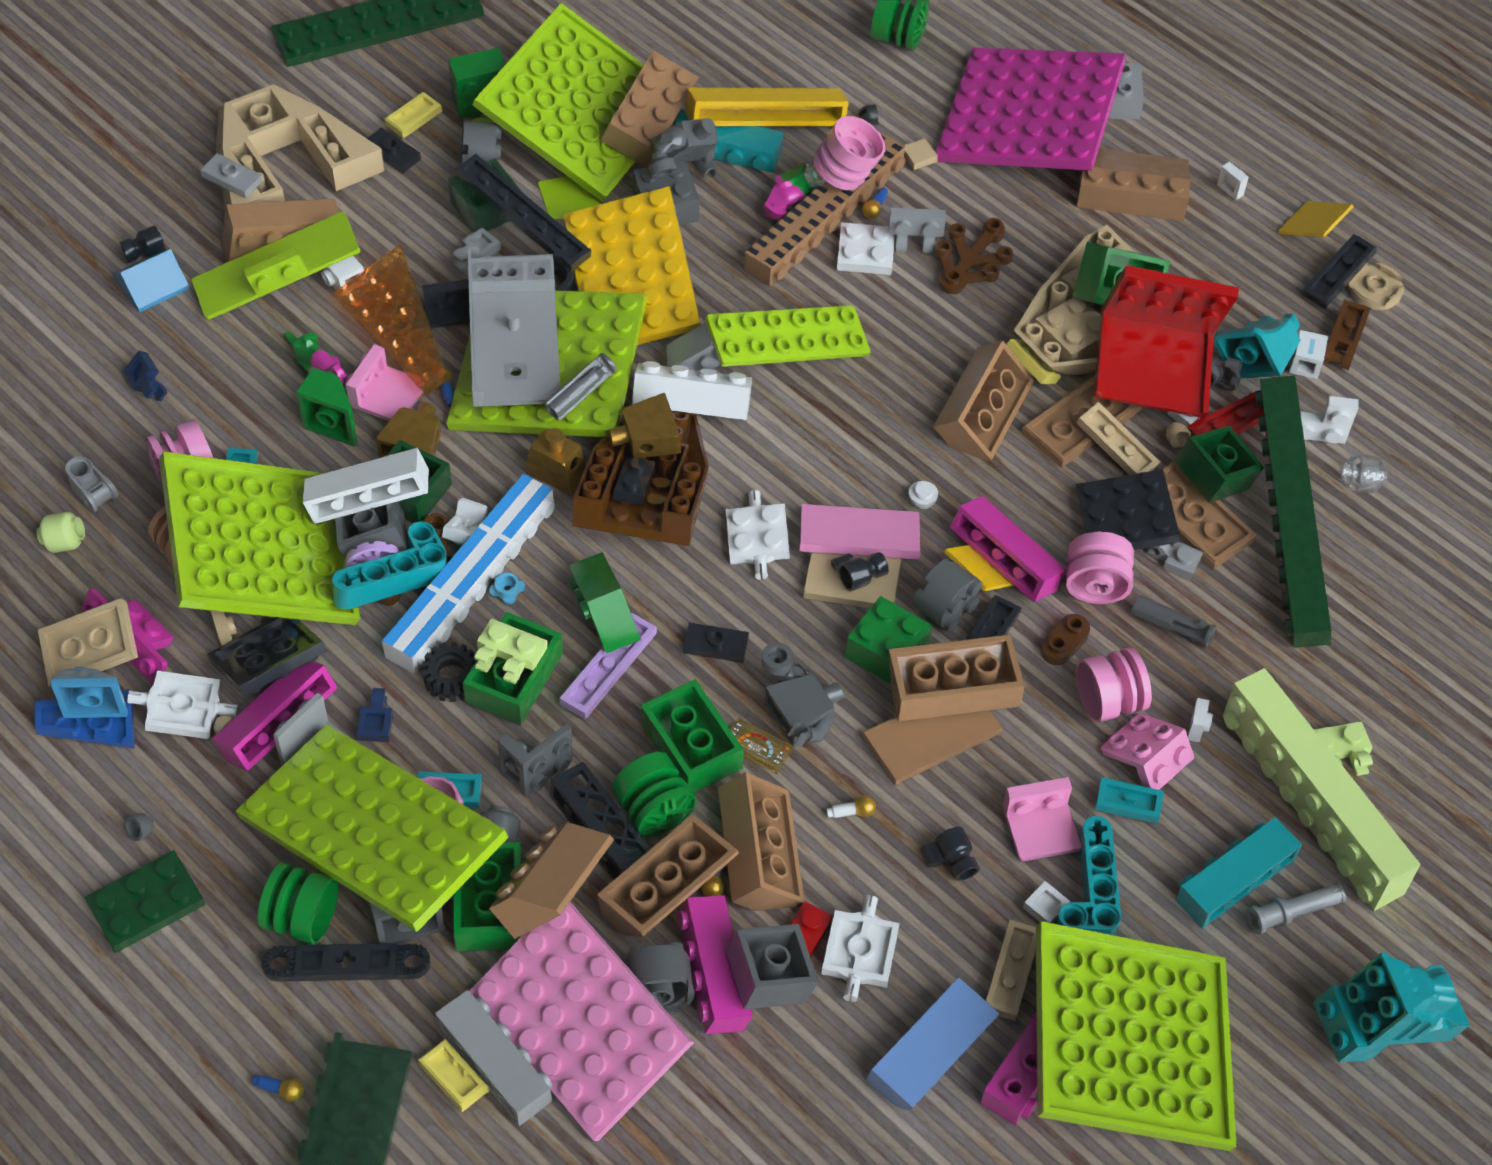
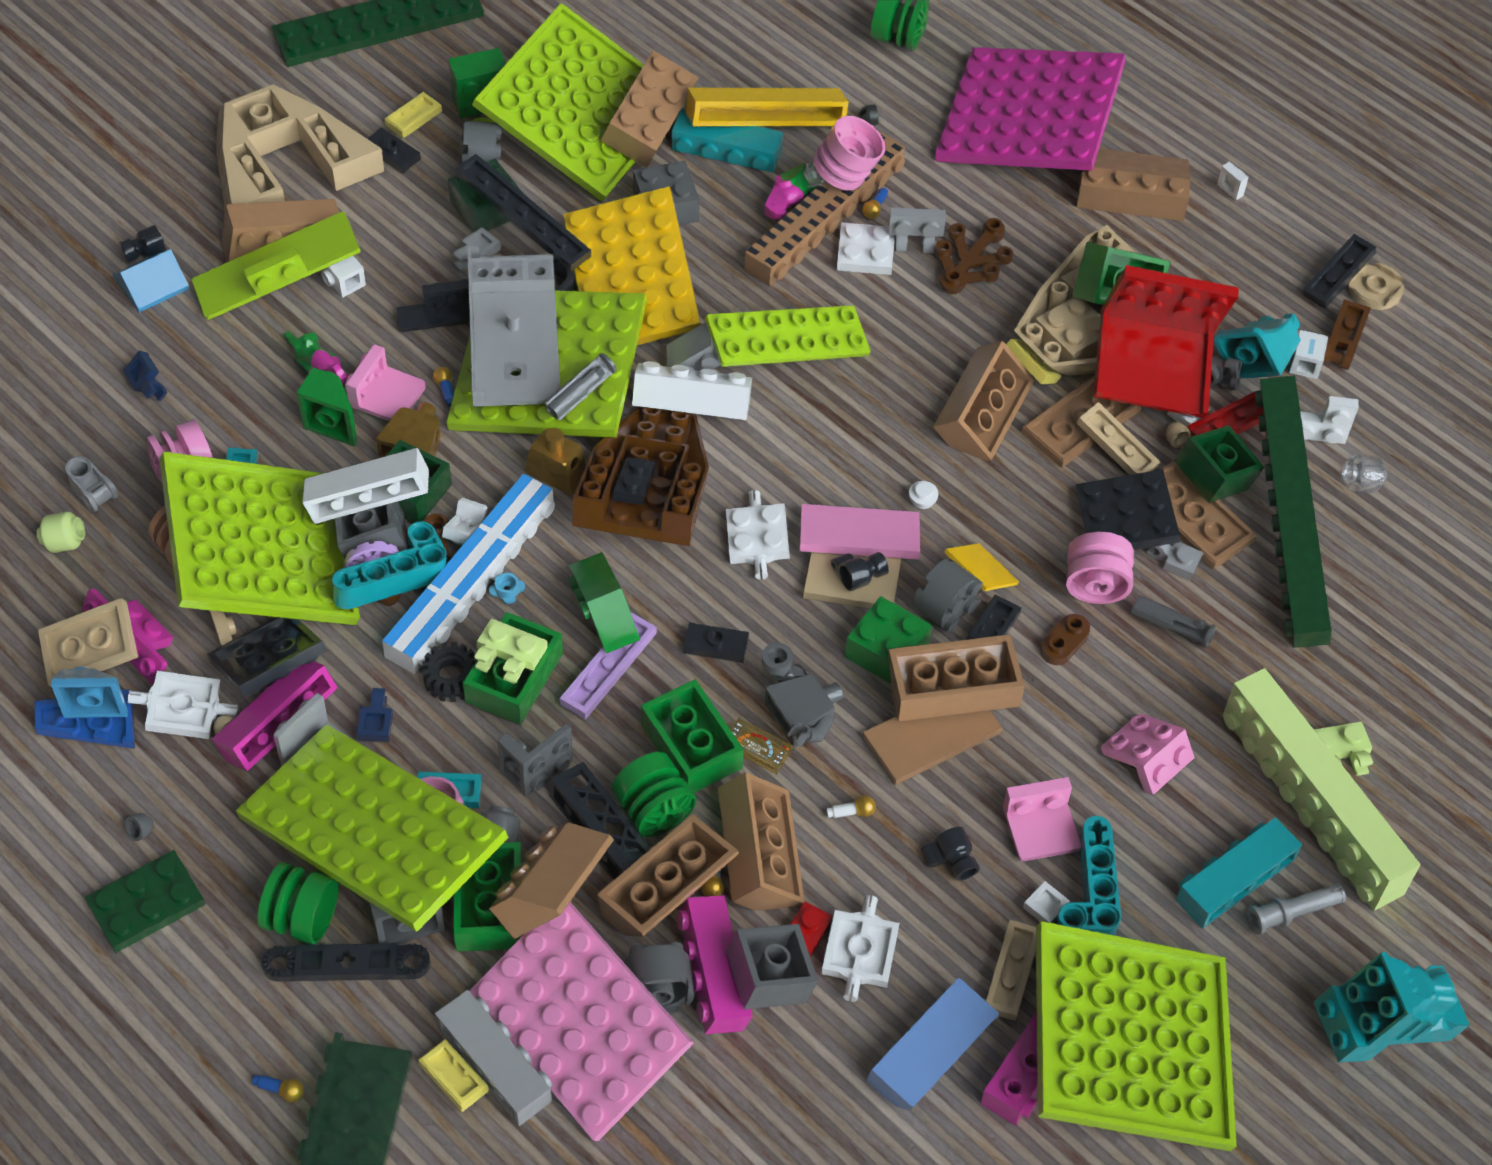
(231, 175): light grey plate -> none
(392, 313): clear orange wing -> none
(565, 196): lime piece -> none
(648, 428): pearl gold torso -> none
(685, 142): dark grey torso -> none
(919, 154): tan tile -> none
(1008, 548): dark pink brick -> none
(1113, 684): bright pink wheel -> none
(1129, 94): light grey brick -> none
(1129, 800): teal plate -> none
(1200, 720): white plate -> none
(1315, 219): yellow piece -> none

